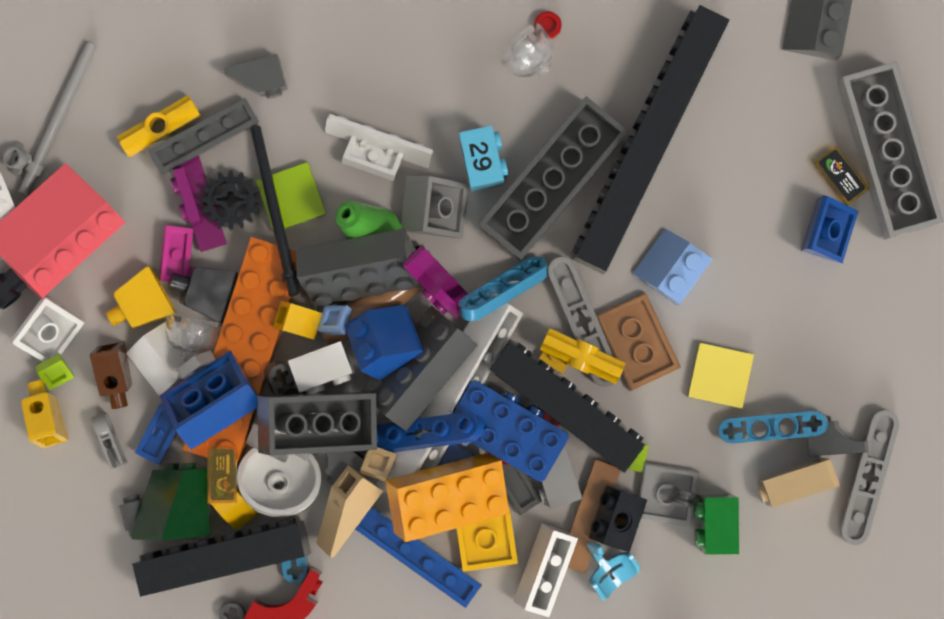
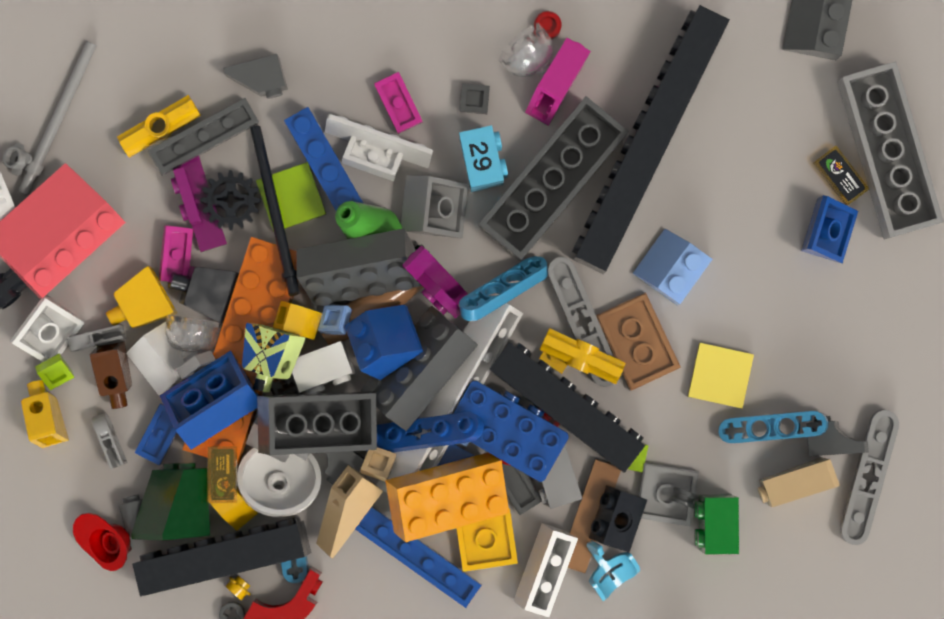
(97, 338): none -> light grey piece
(102, 541): none -> red piece
(238, 587): none -> yellow plate
(270, 354): none -> yellowish green torso
(322, 158): none -> blue brick
(398, 103): none -> dark pink plate
(474, 98): none -> dark grey plate
(557, 81): none -> dark pink slope

